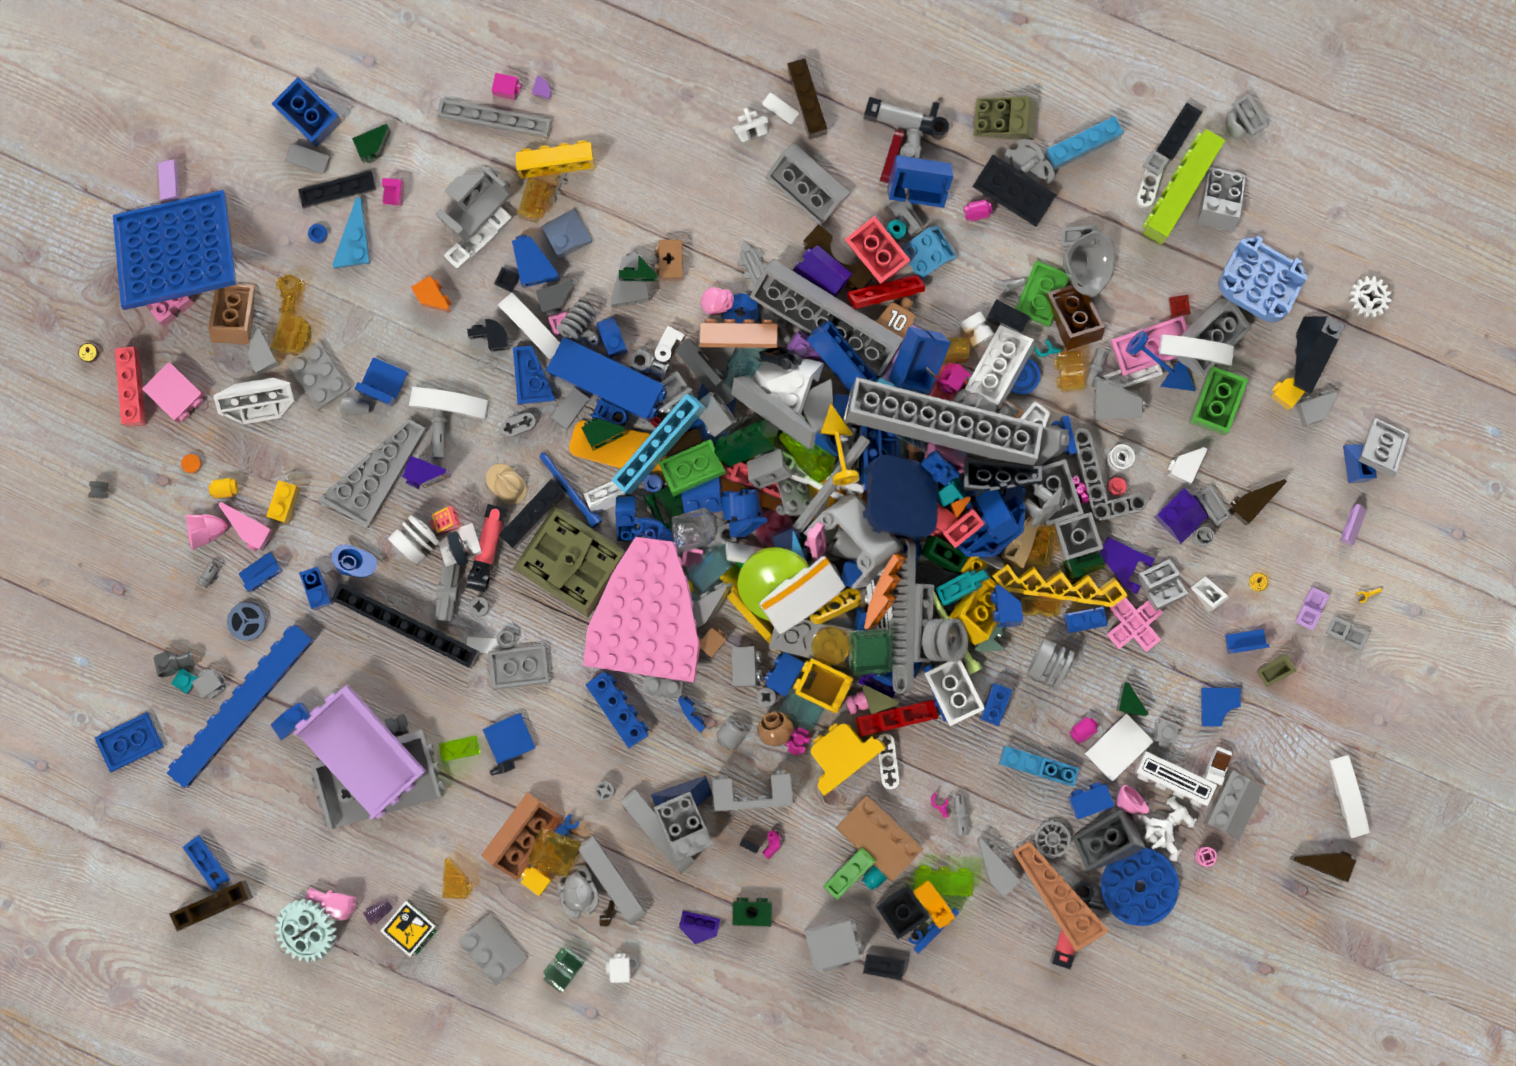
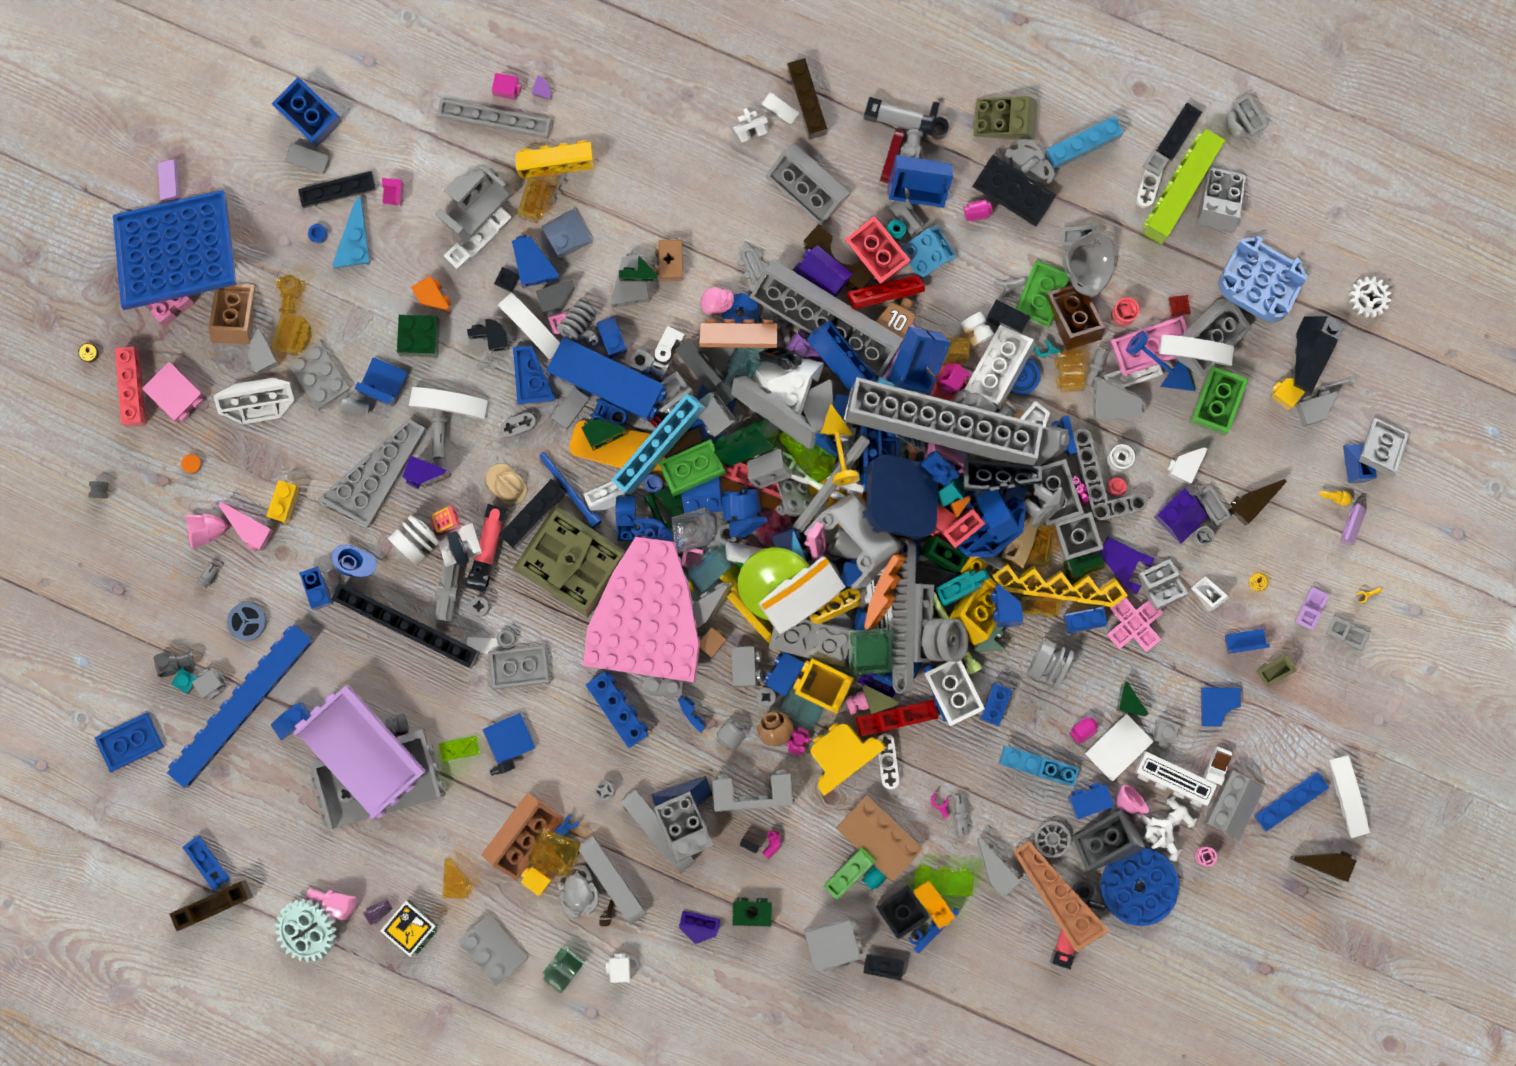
(223, 488): yellow brick -> none
(260, 572): blue panel -> none
(372, 143): dark green slope -> none
(418, 335): none -> dark green brick
(830, 645): clear yellow tile -> none
(1125, 311): none -> coral wheel
(1291, 801): none -> blue plate
(1343, 498): none -> yellow bar
(1352, 379): none -> light grey hinge

